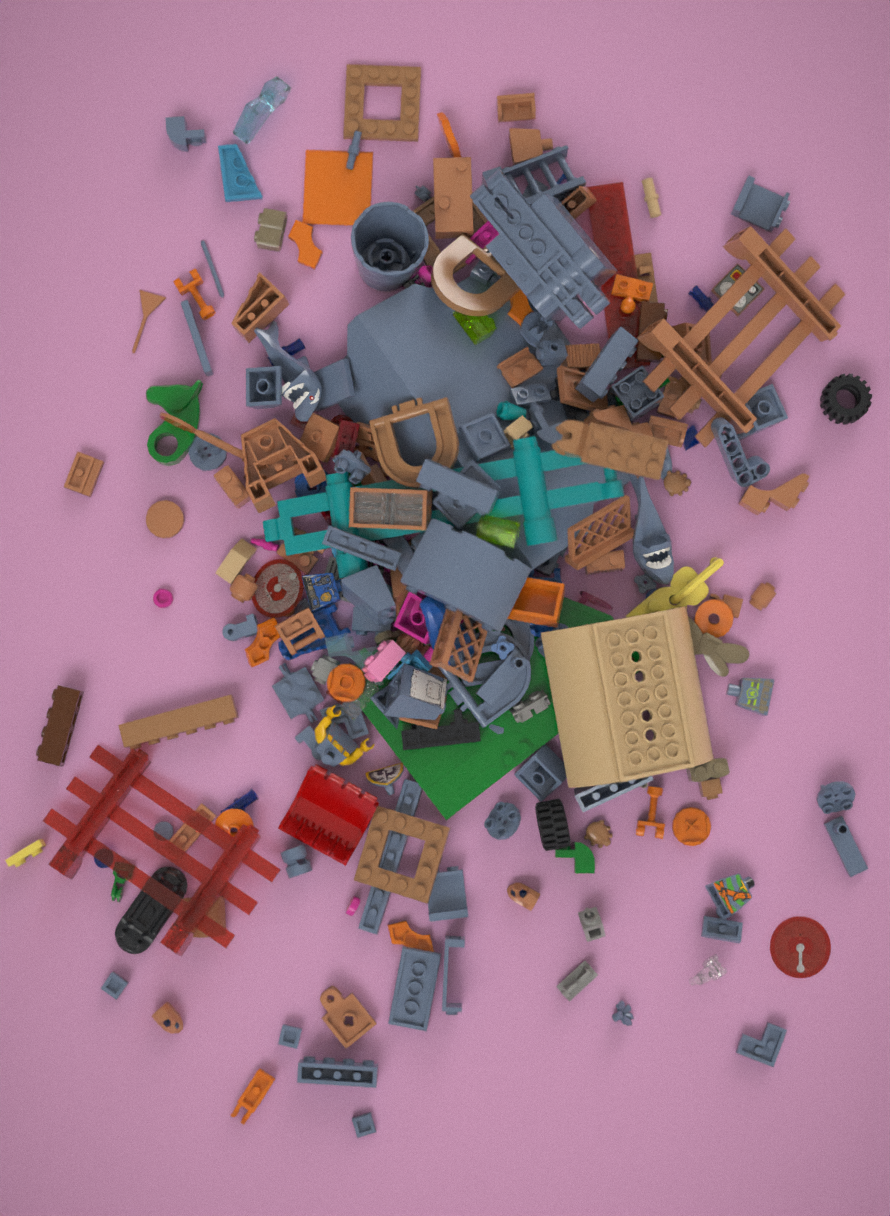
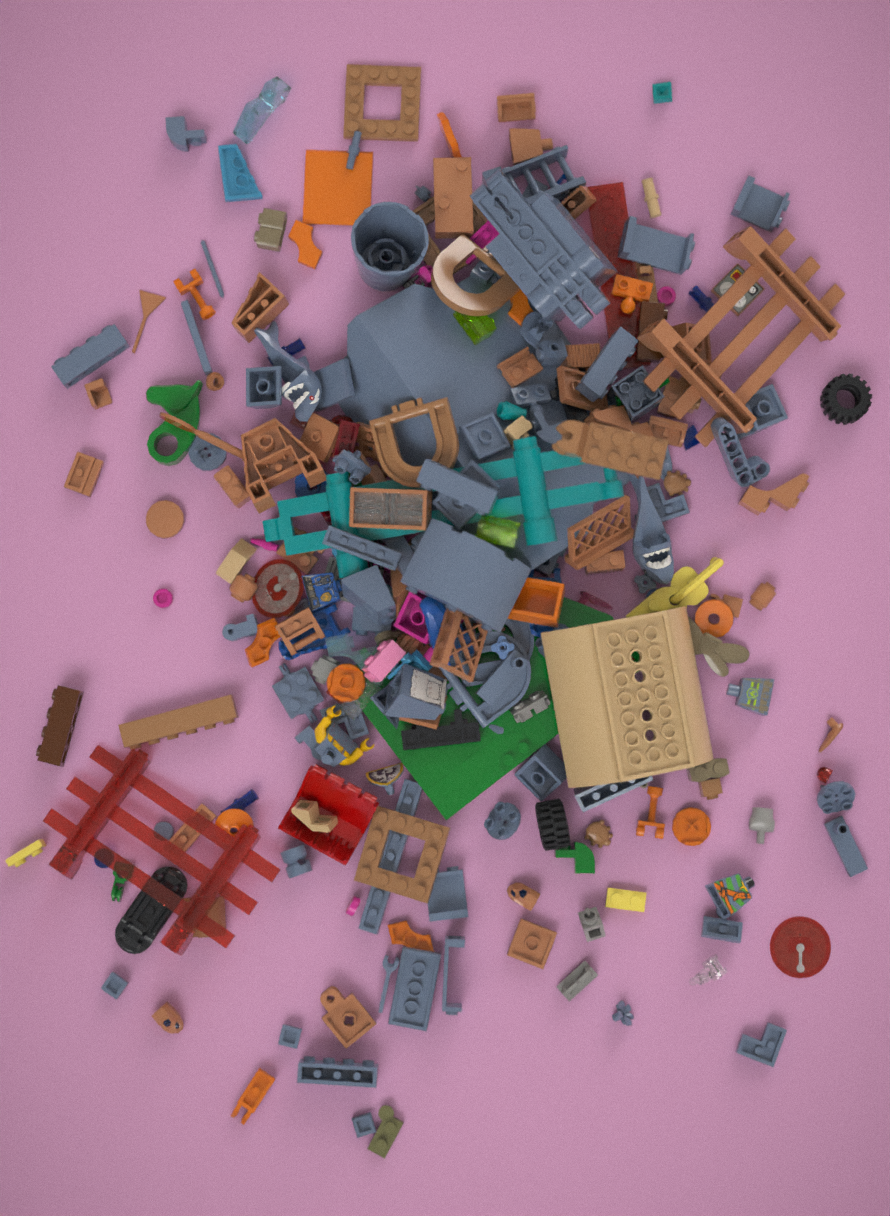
(90, 356): none -> sand blue brick
(98, 393): none -> nougat panel
(219, 381): none -> nougat plate
(309, 814): none -> tan slope
(386, 1131): none -> olive hinge
(389, 968): none -> sand blue flag
(531, 943): none -> nougat plate
(625, 899): none -> light yellow plate
(655, 247): none -> sand blue panel
(662, 92): none -> teal tile
(666, 295): none -> dark pink tile
(670, 508): none -> sand blue plate
(762, 822): none -> light grey piece
(824, 774): none -> clear red hinge
(836, 728): none -> nougat bar

